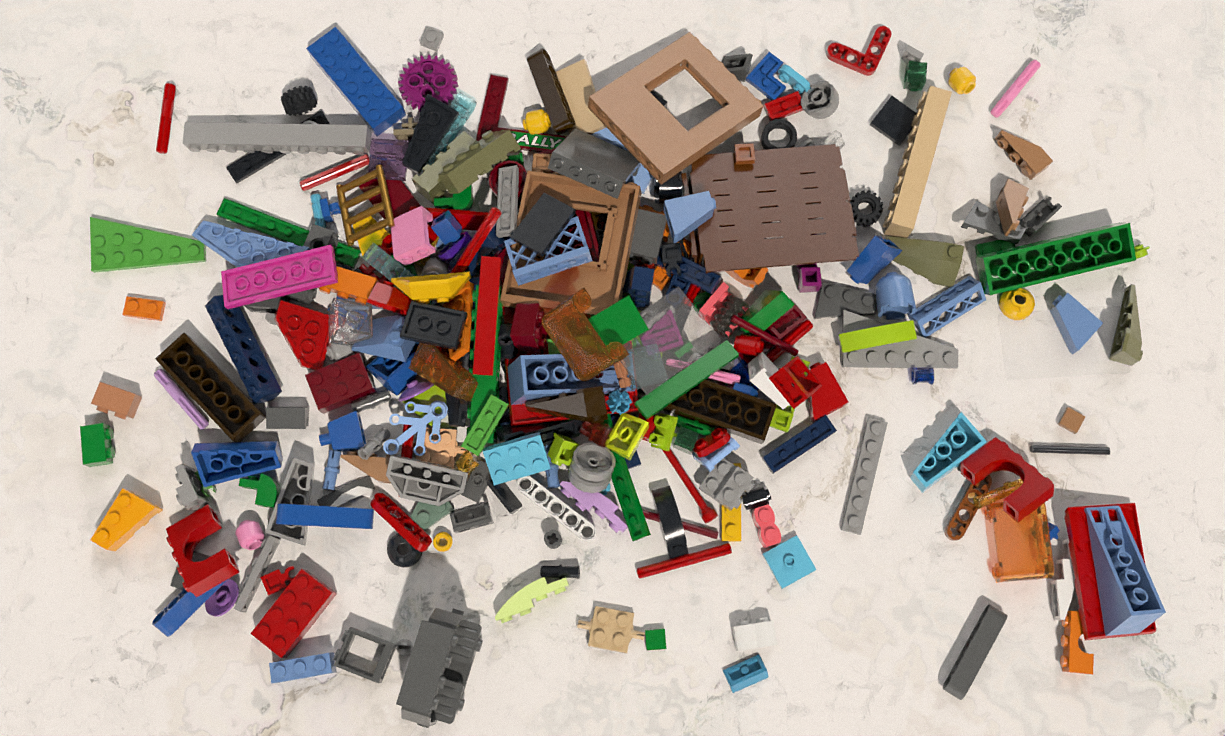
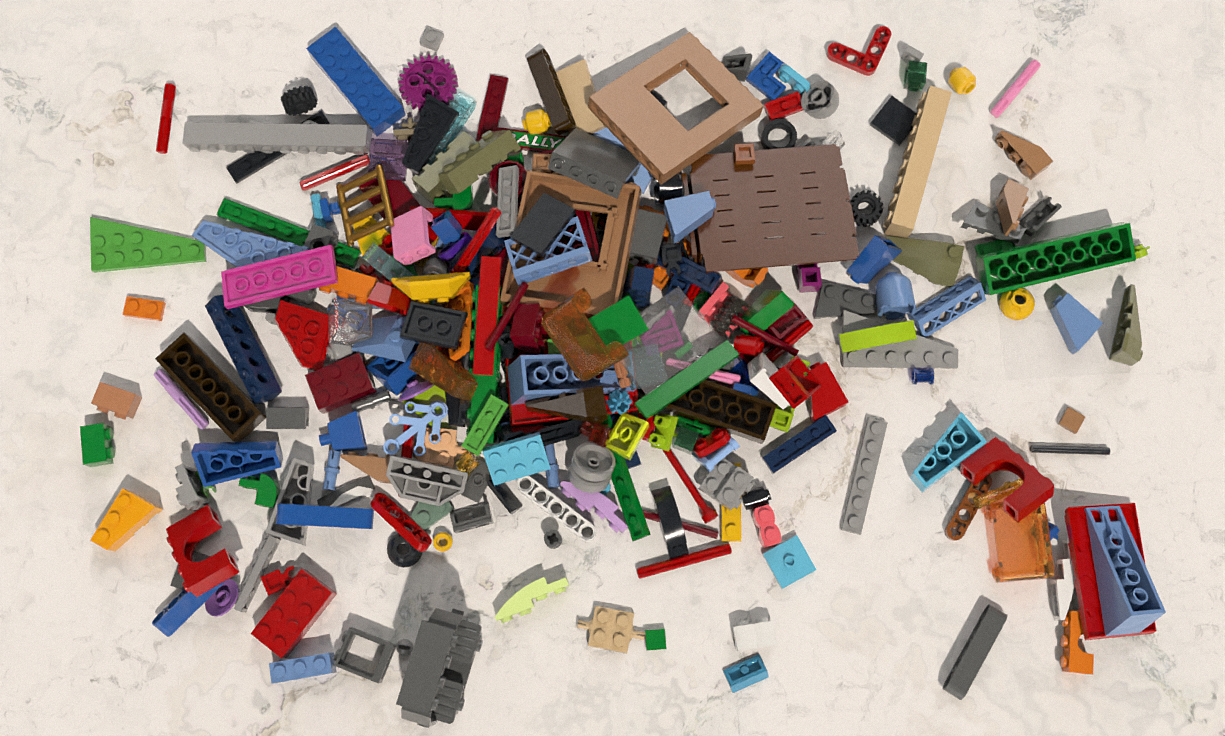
(250, 535): bright pink head -> none
(374, 443): light grey pin -> none
(506, 317): none -> dark red bar
(560, 571): black axle -> none
(562, 450): lime brick -> none

